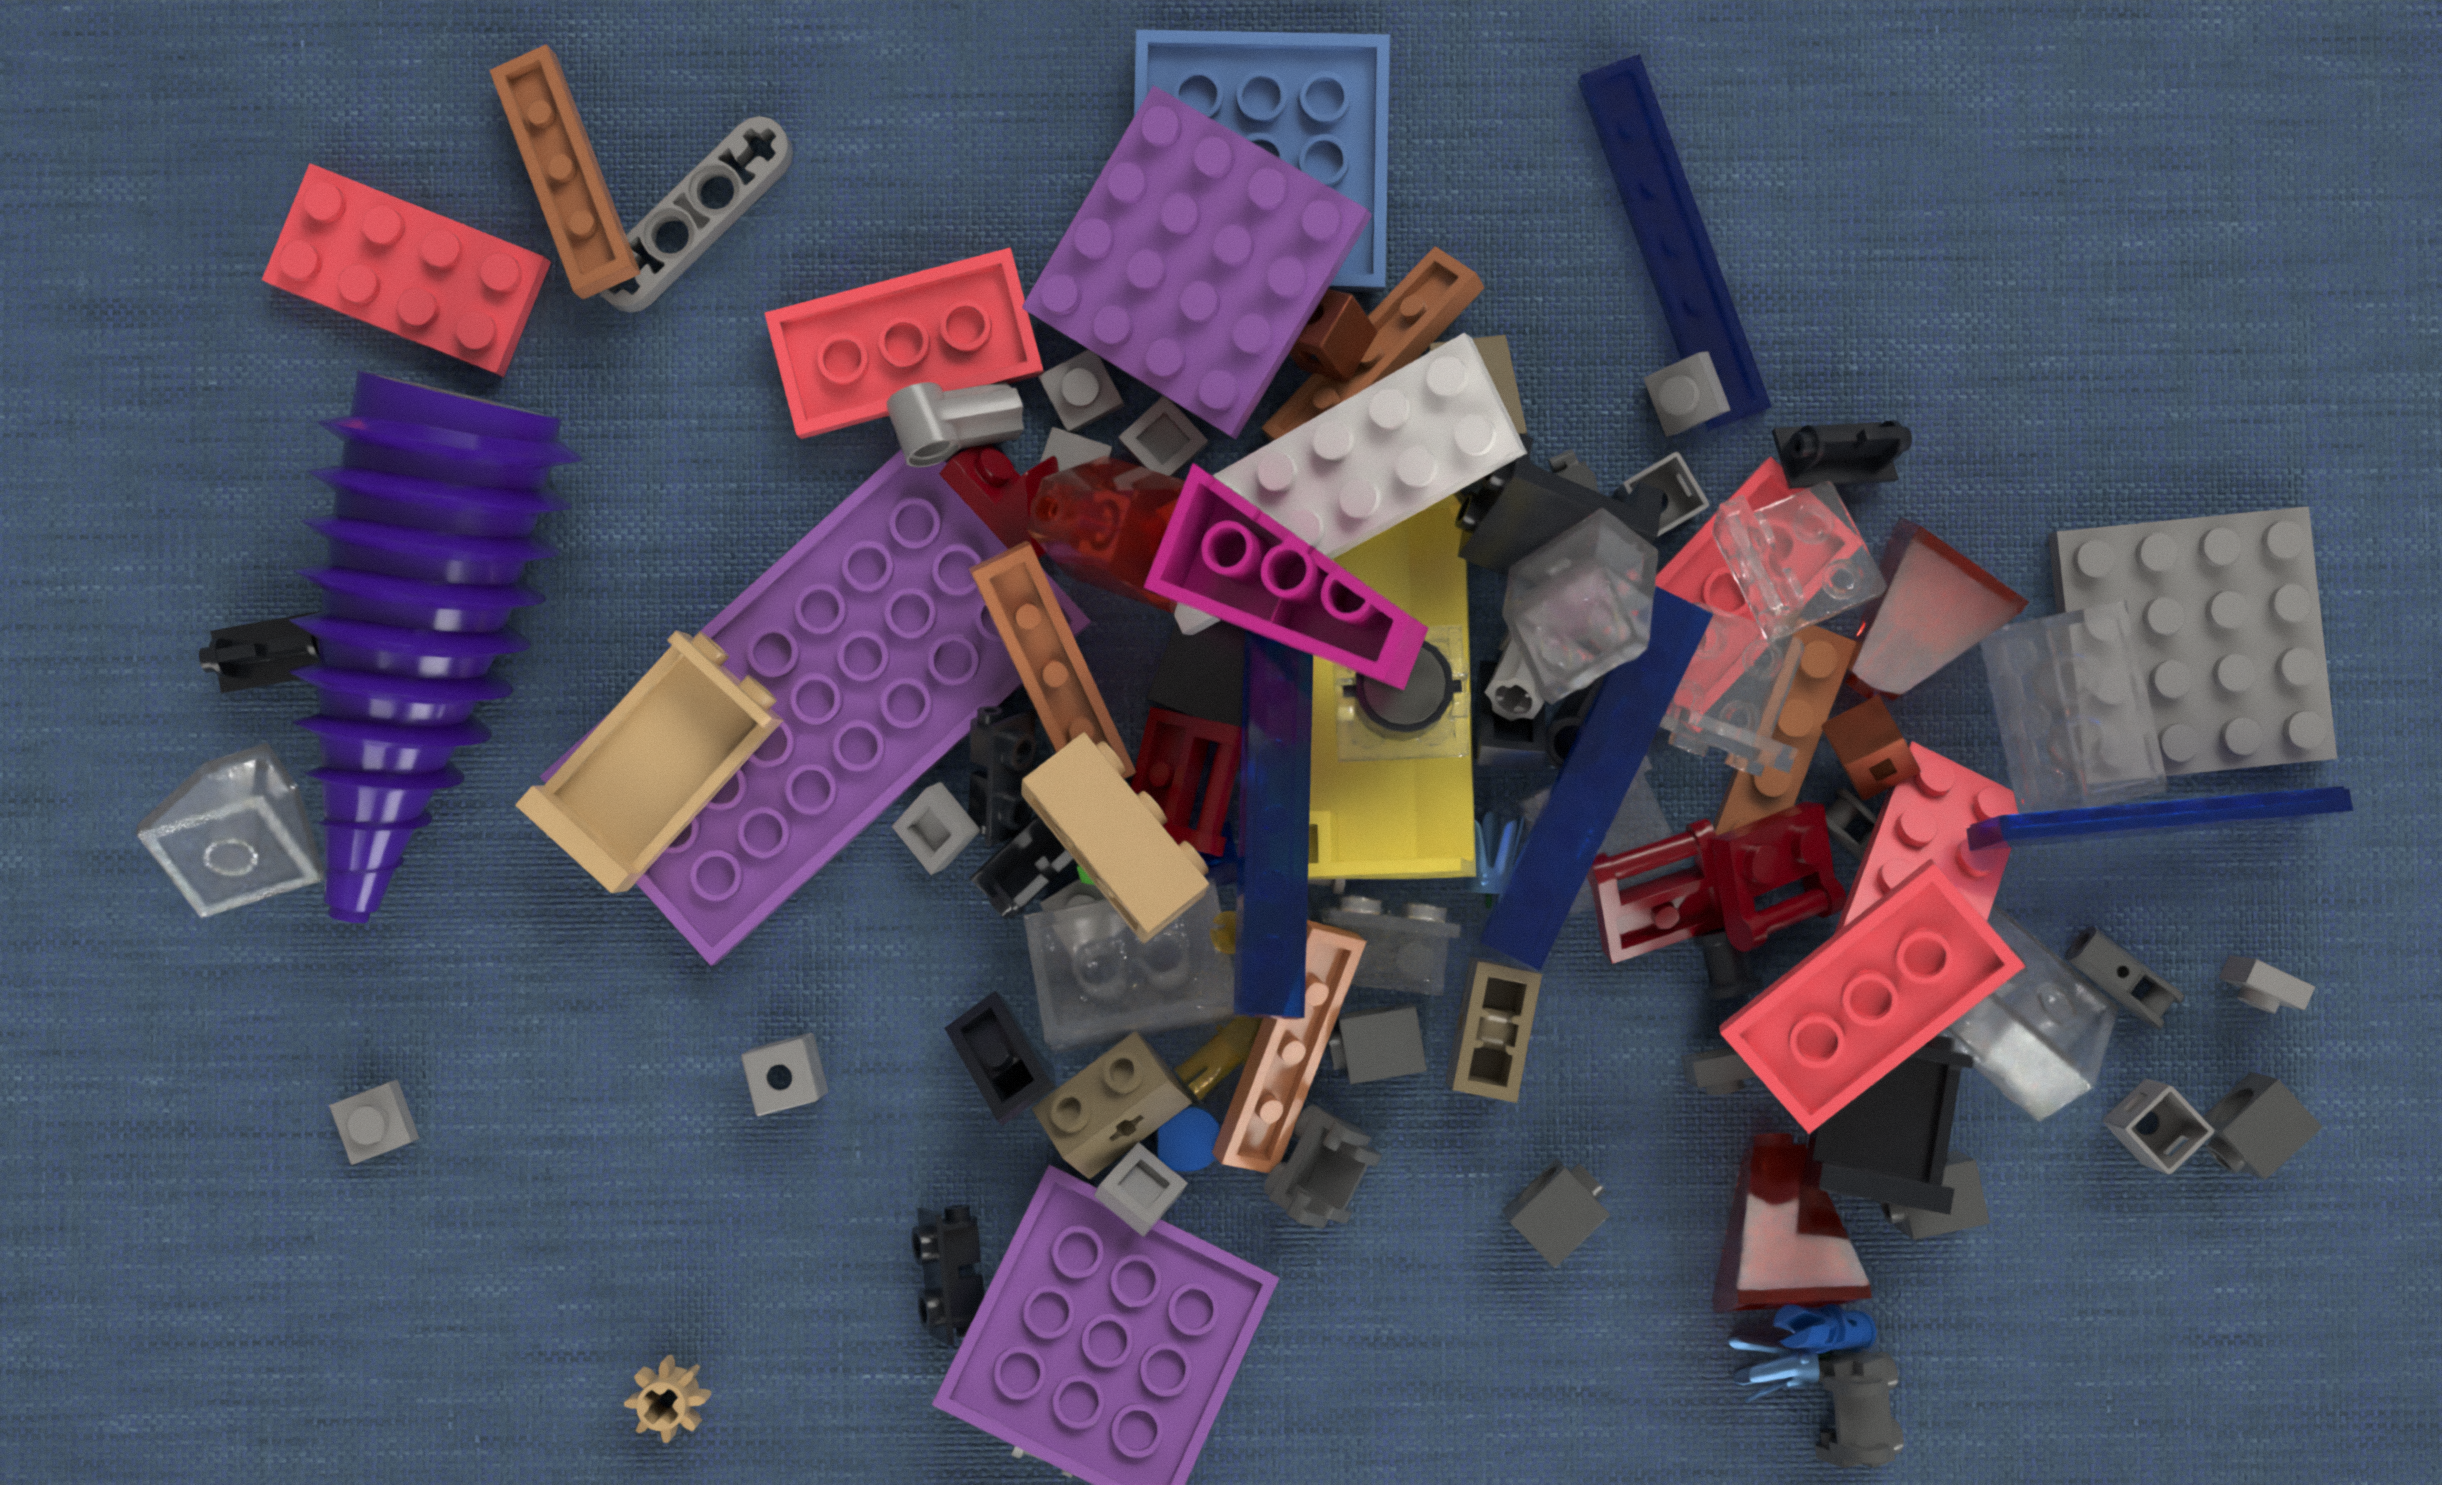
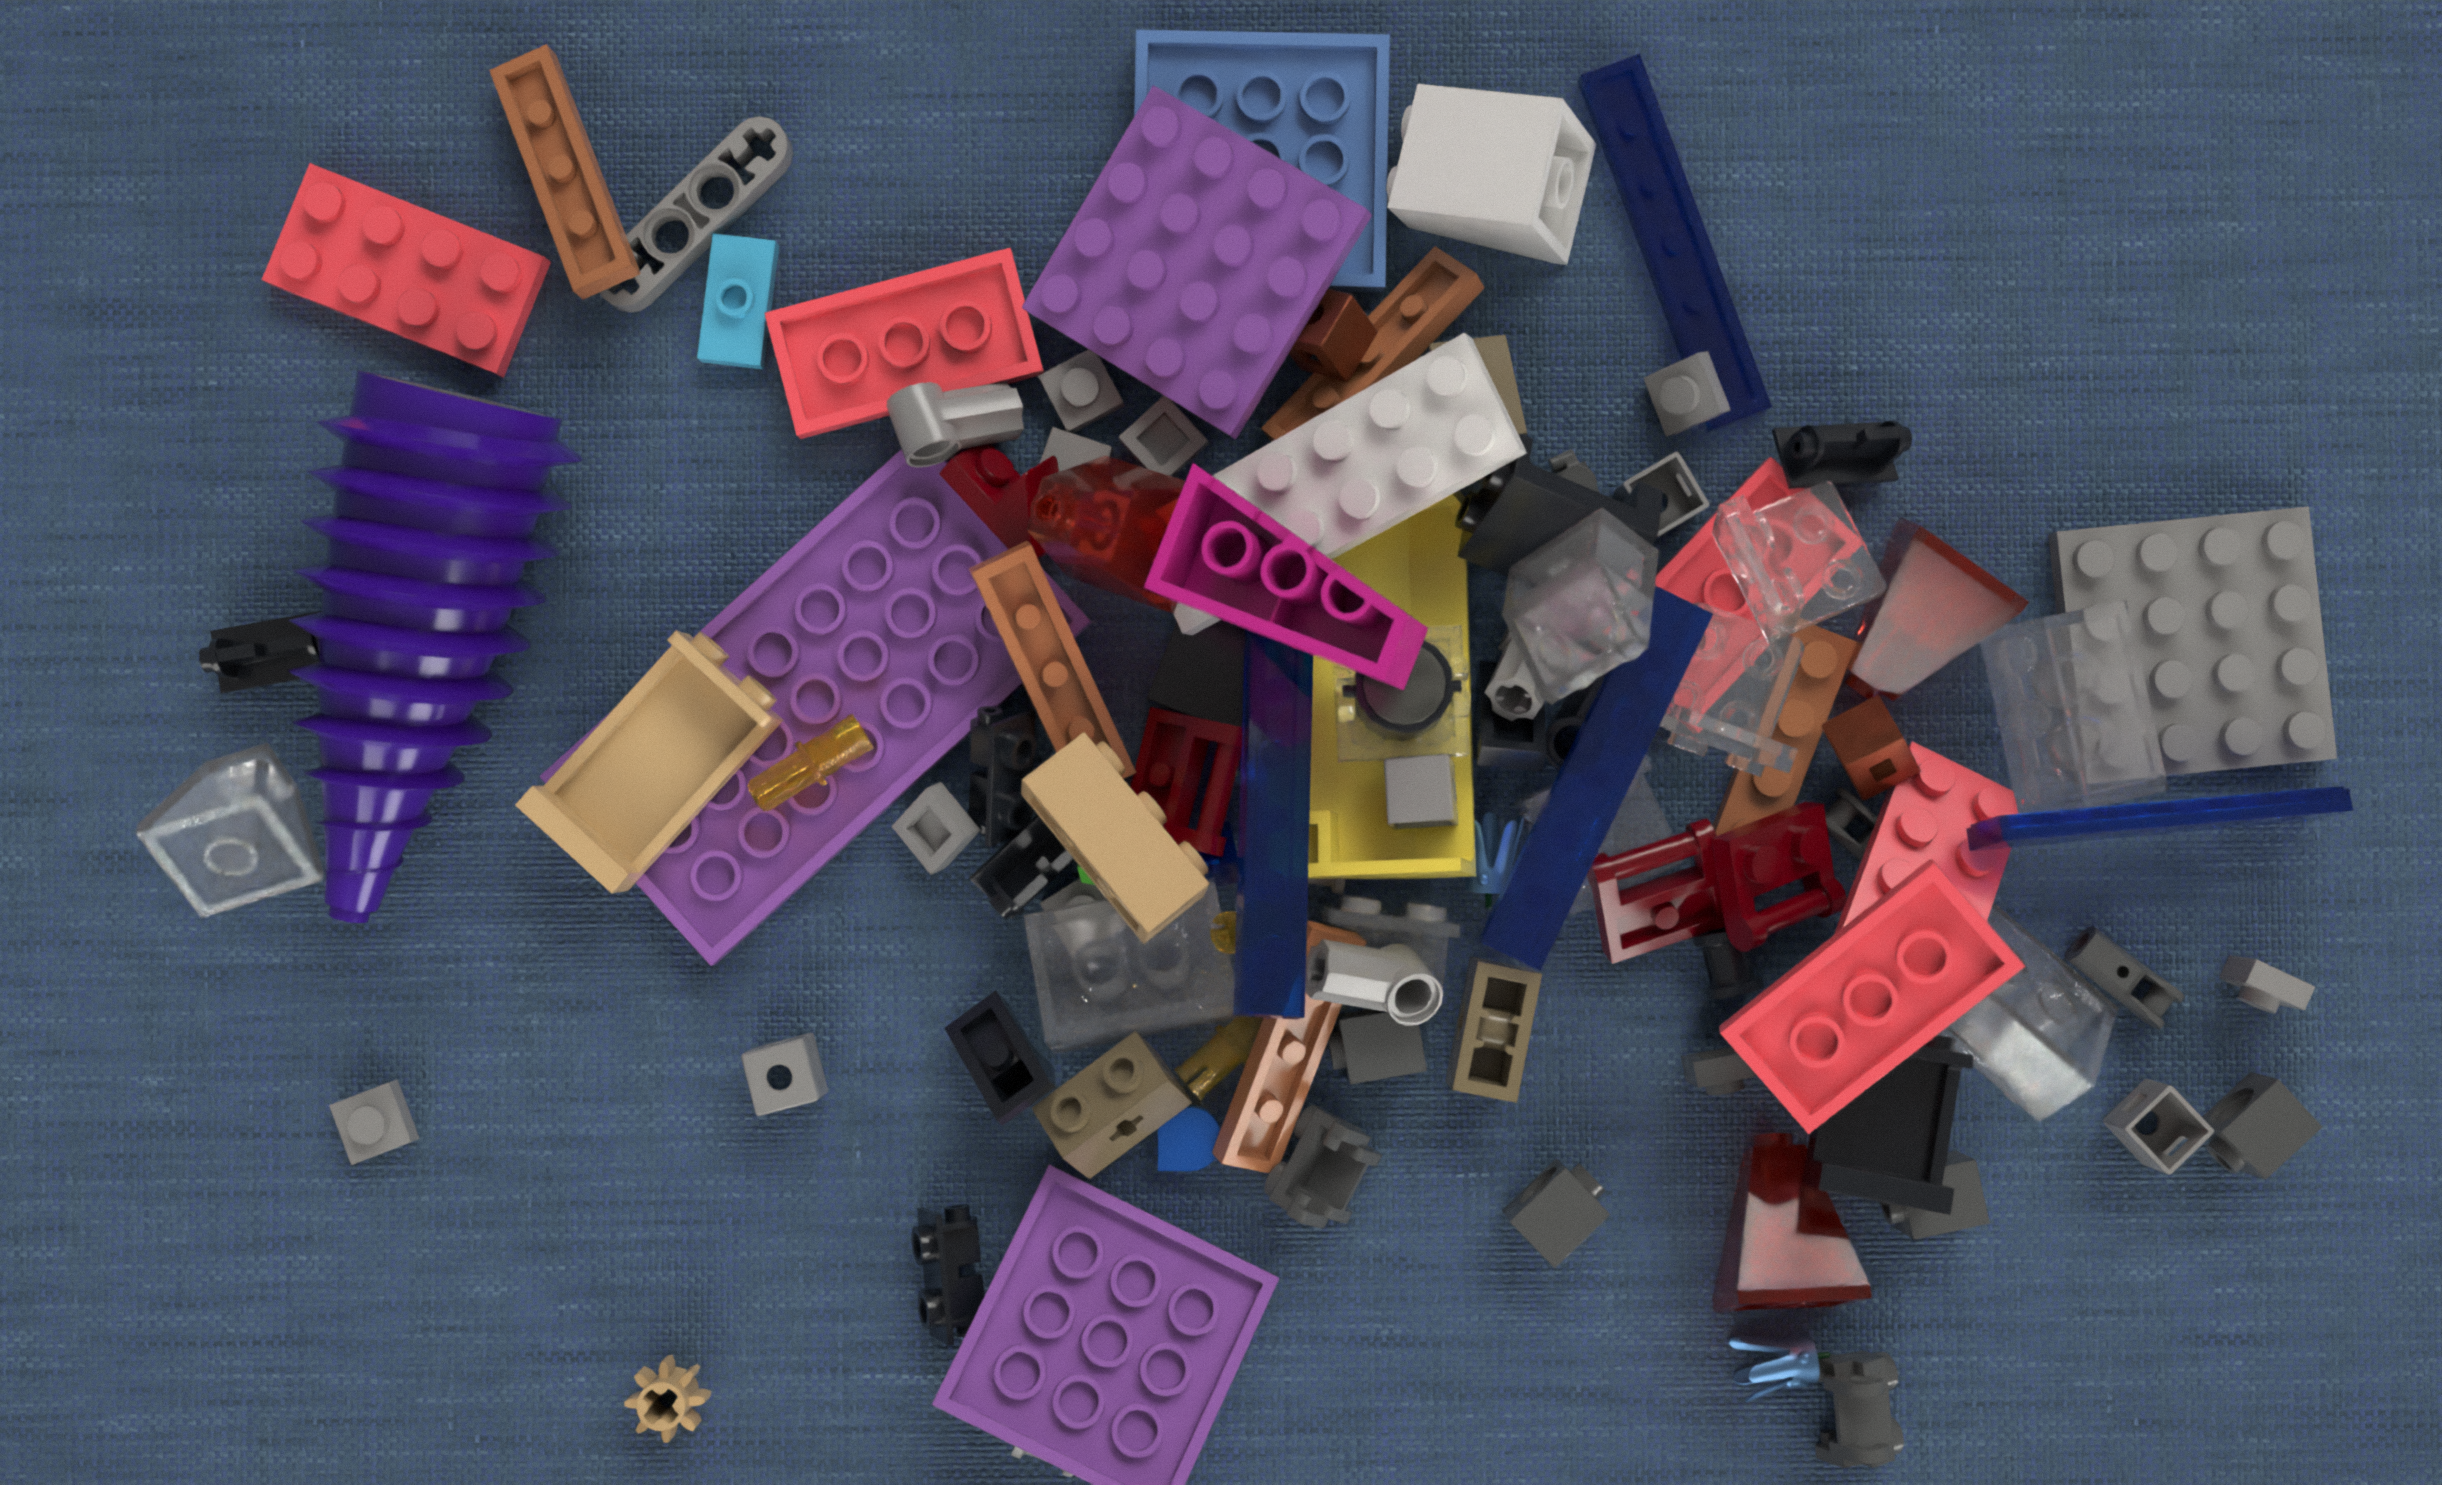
(735, 301): none -> medium azure plate
(810, 763): none -> clear yellow axle
(1140, 1189): light grey plate -> none
(1372, 980): none -> light grey piece
(1420, 791): none -> light grey piece
(1492, 170): none -> white slope
(1826, 1328): blue pin -> none

